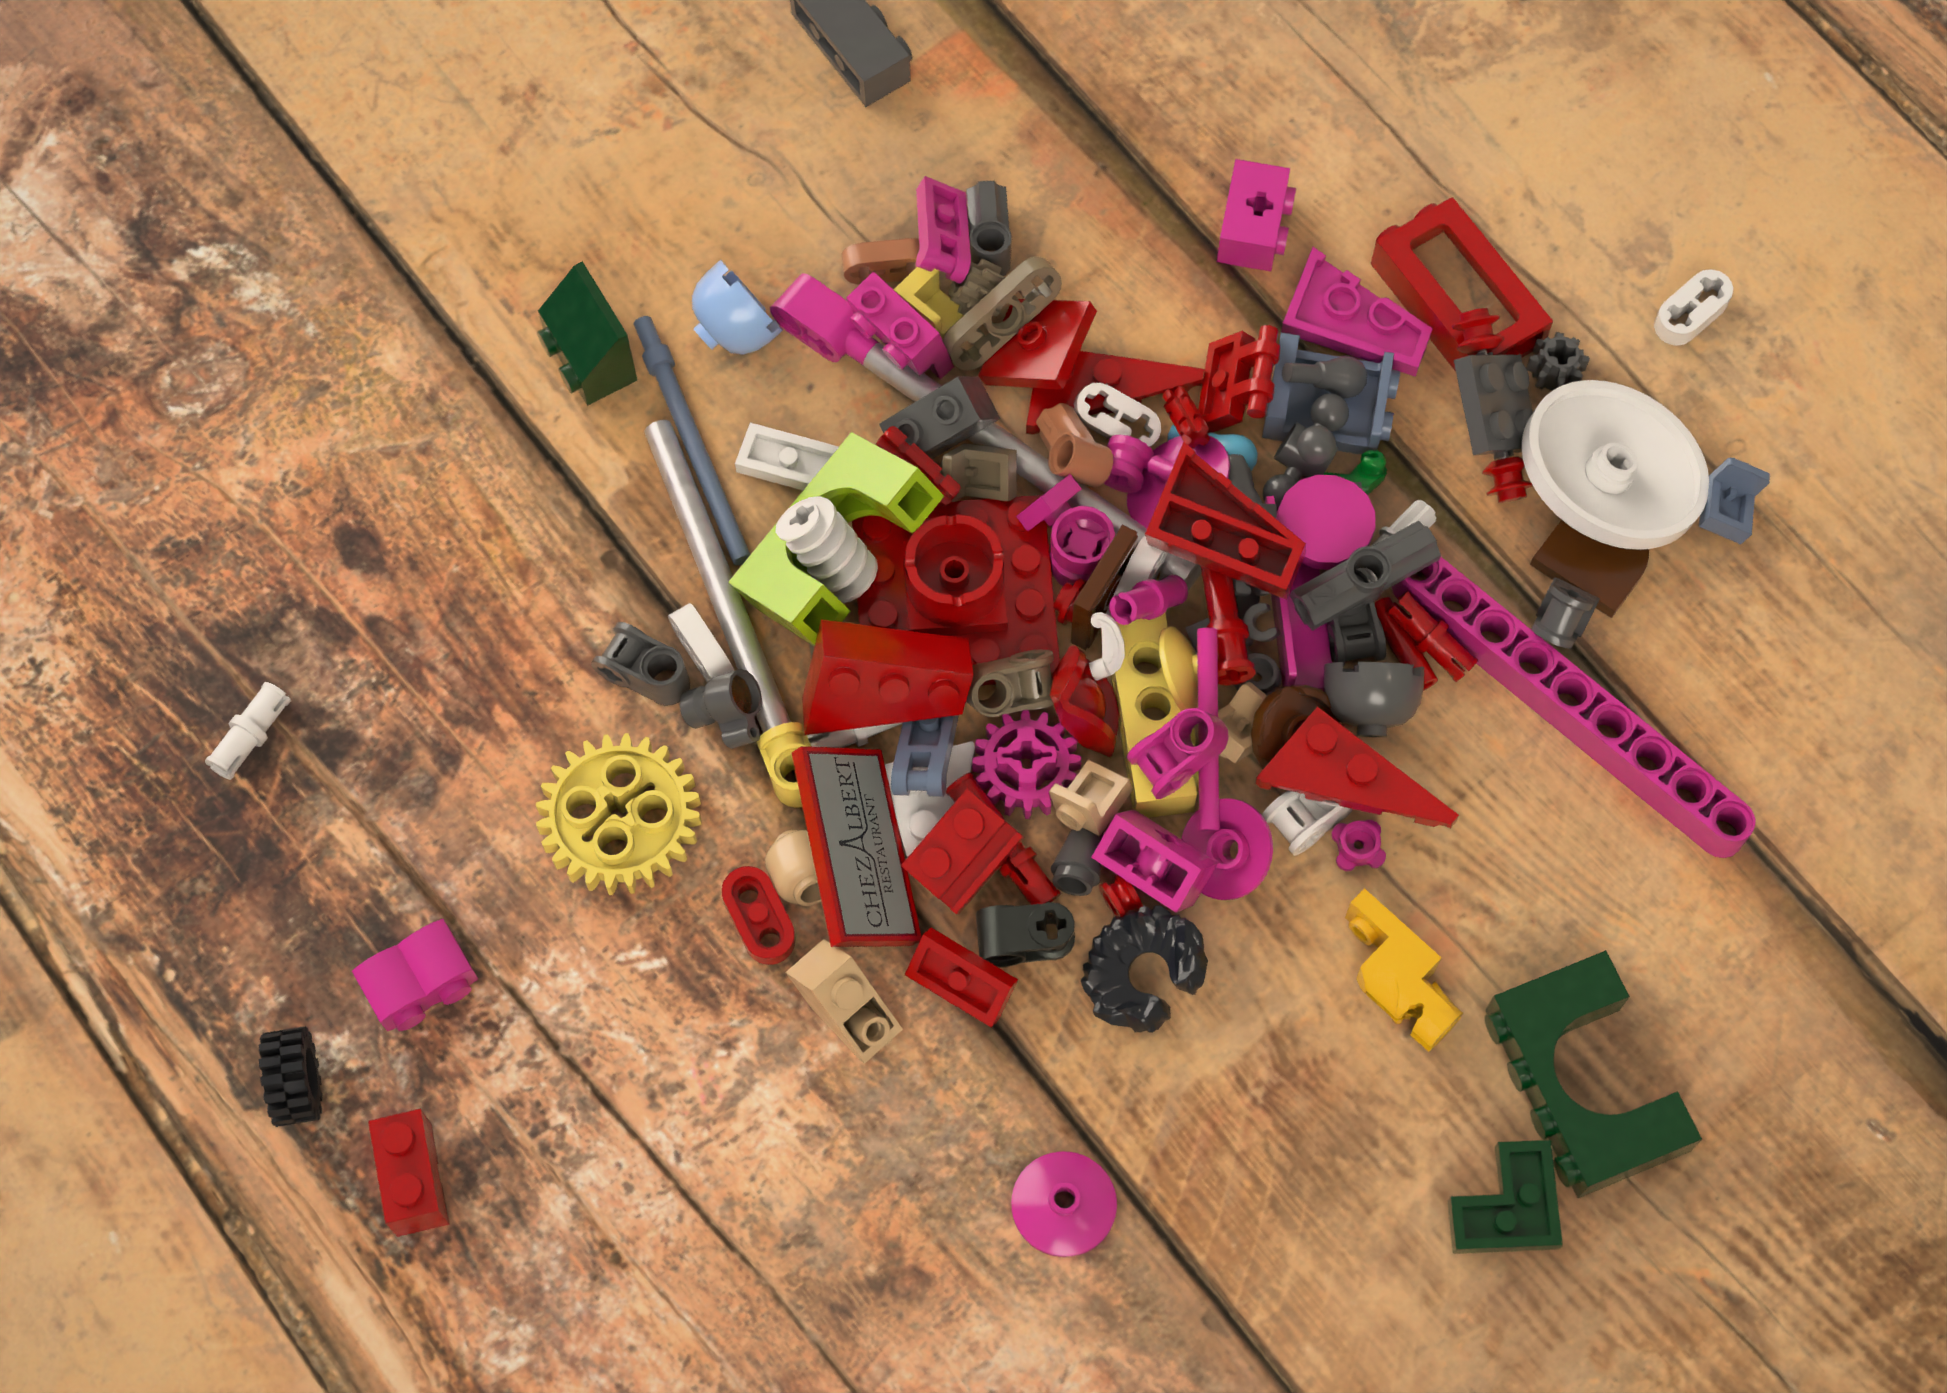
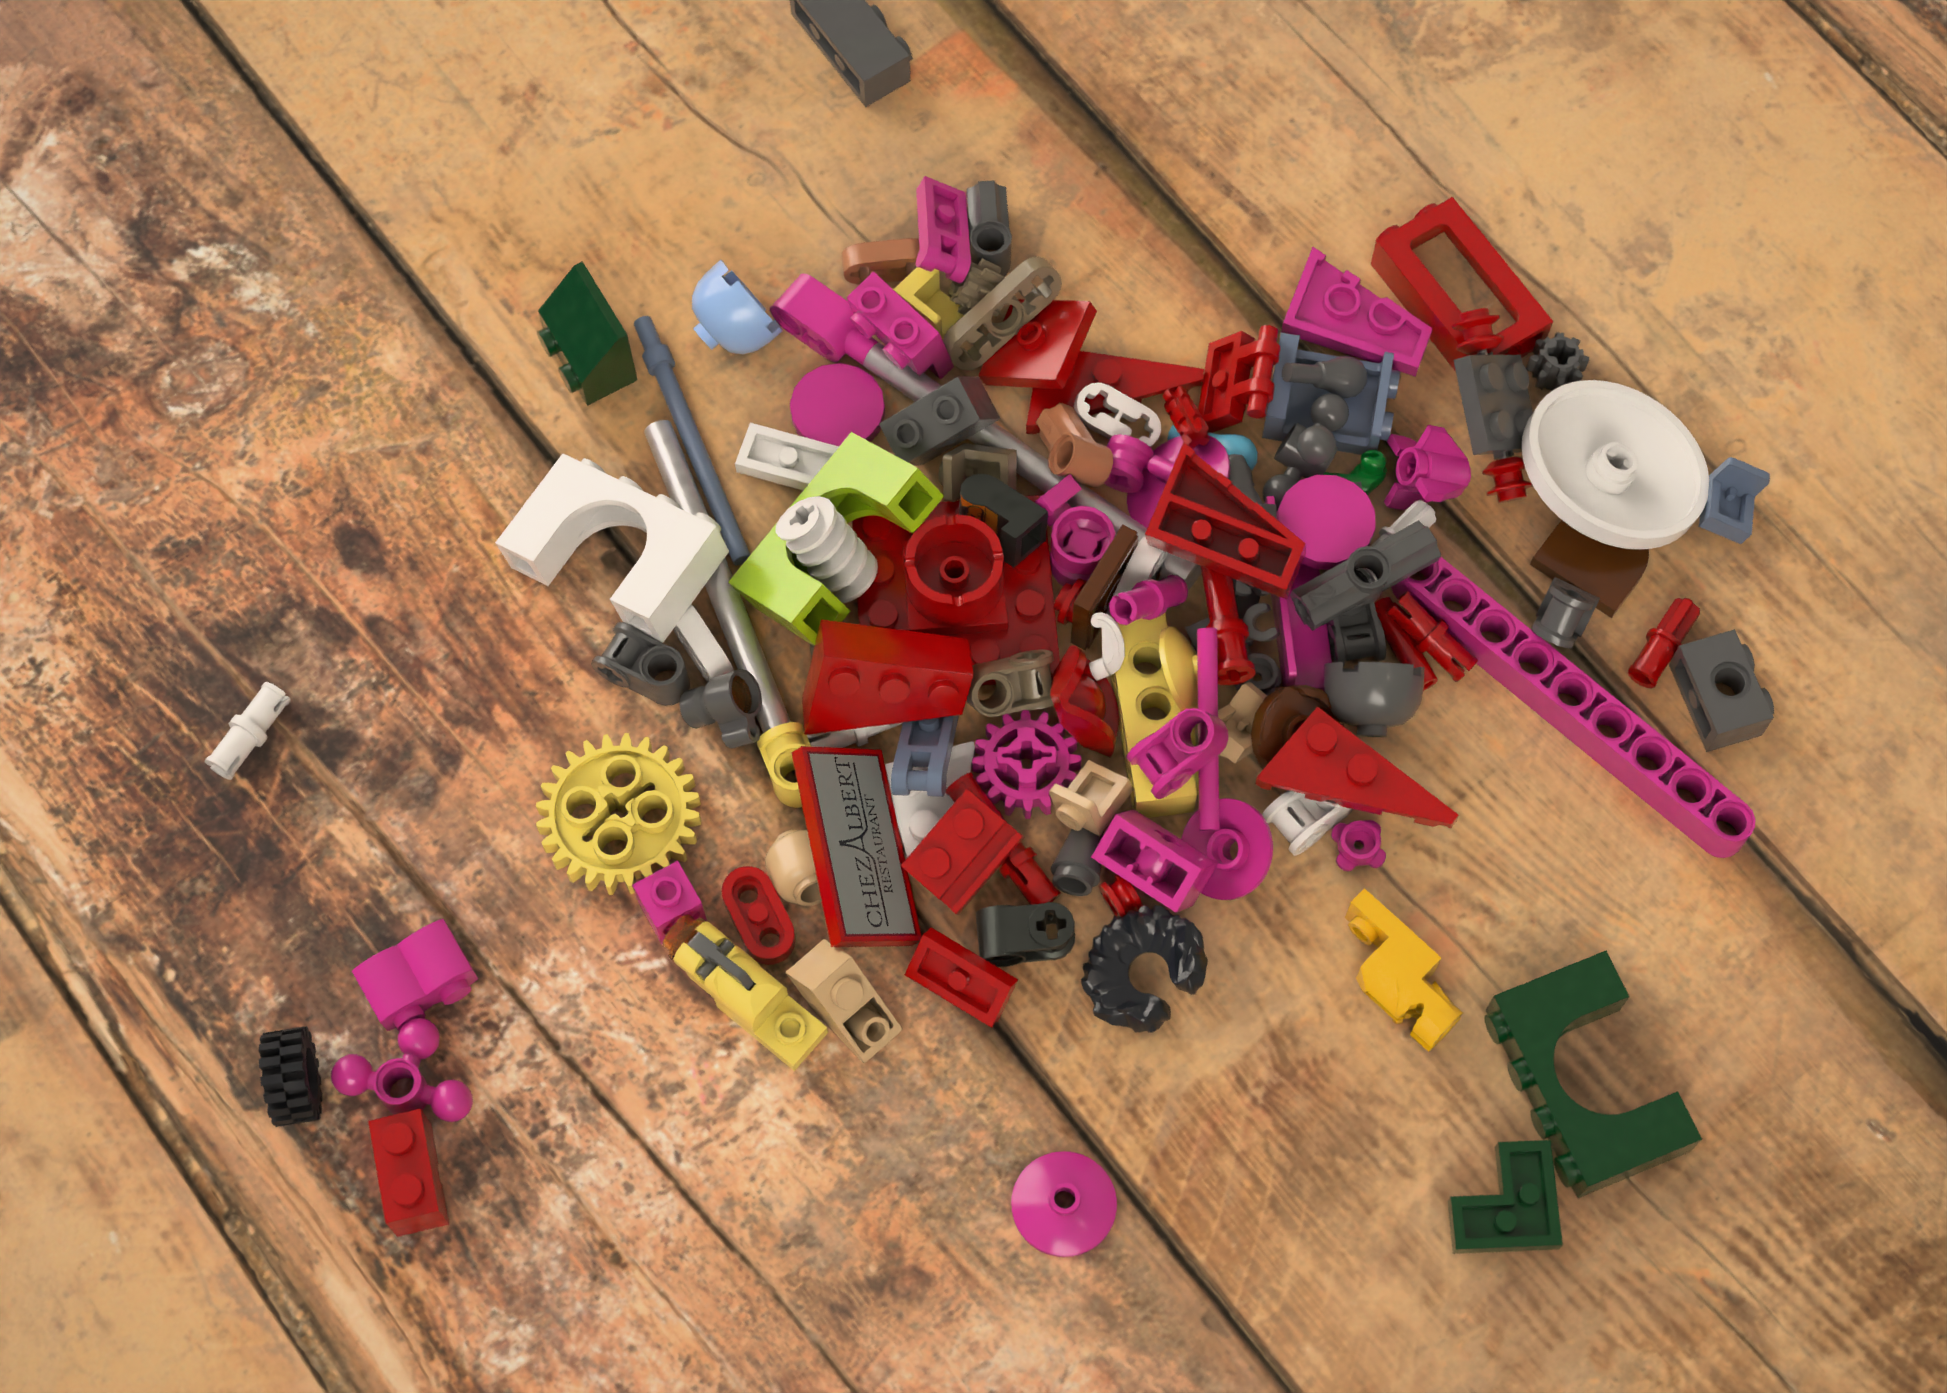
(417, 1041): none -> dark pink piece
(583, 499): none -> white arch
(667, 898): none -> dark pink brick
(744, 990): none -> light yellow plate
(836, 402): none -> dark pink tile
(894, 442): red axle -> none
(1012, 516): none -> pearl dark grey leg
(1254, 214): dark pink brick -> none
(1427, 469): none -> dark pink brick
(1663, 642): none -> red axle
(1699, 313): white beam -> none
(1719, 717): none -> dark grey brick

